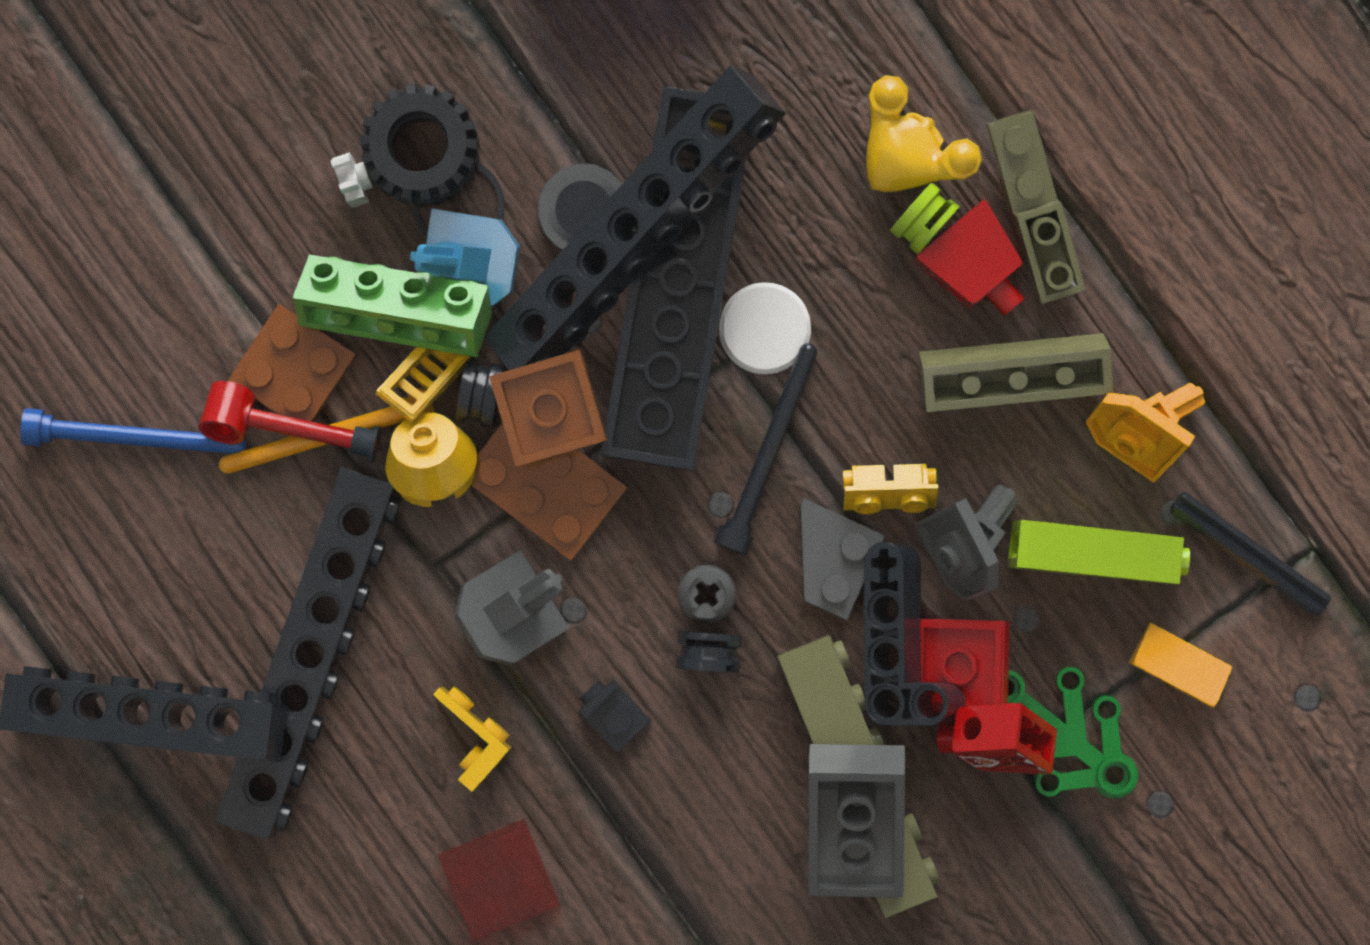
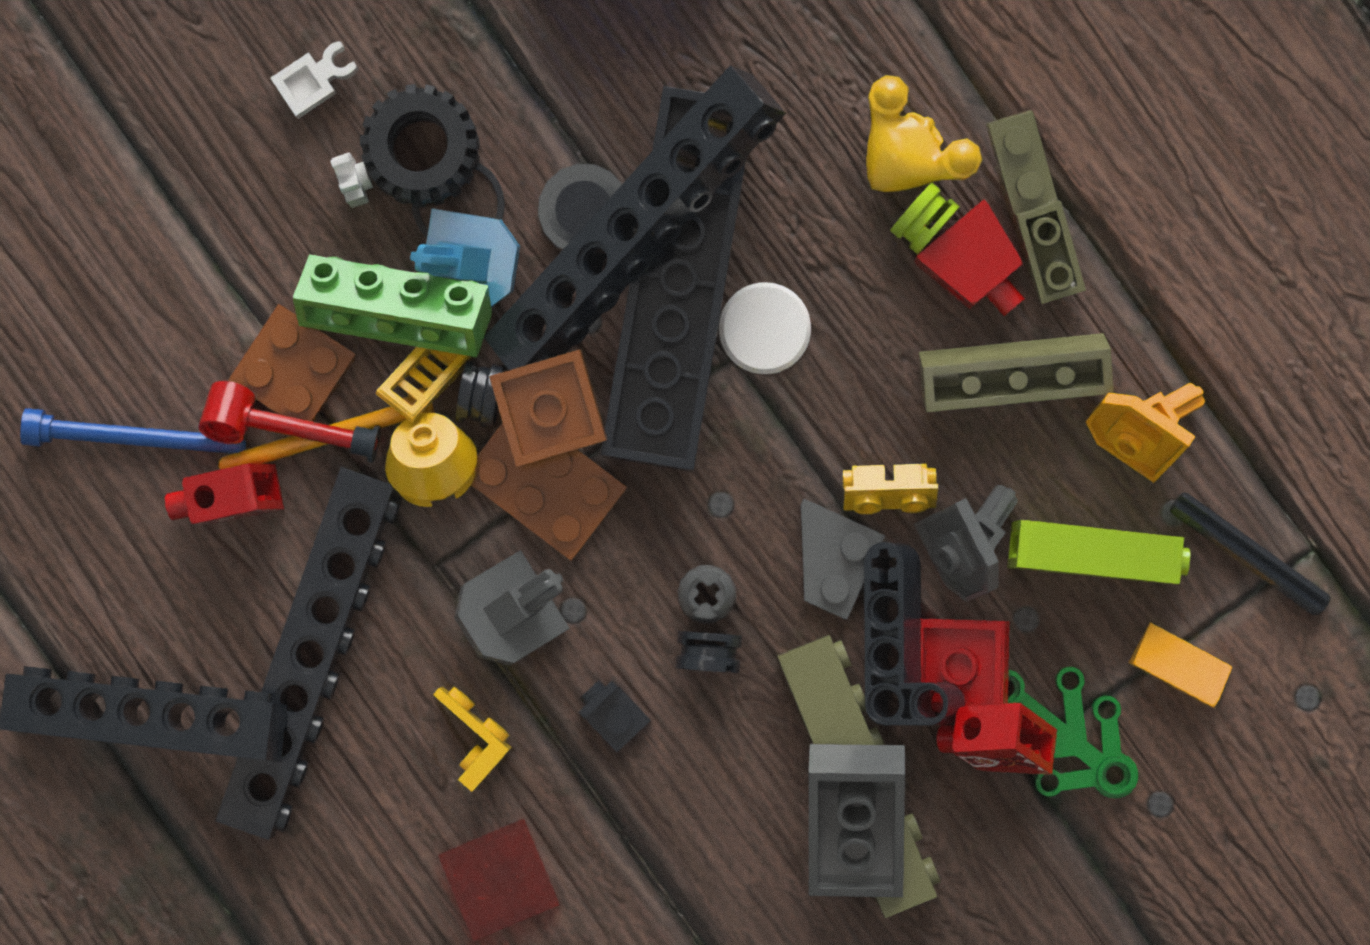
(226, 494): none -> red torso
(307, 83): none -> white plate
(736, 531): black piece -> none

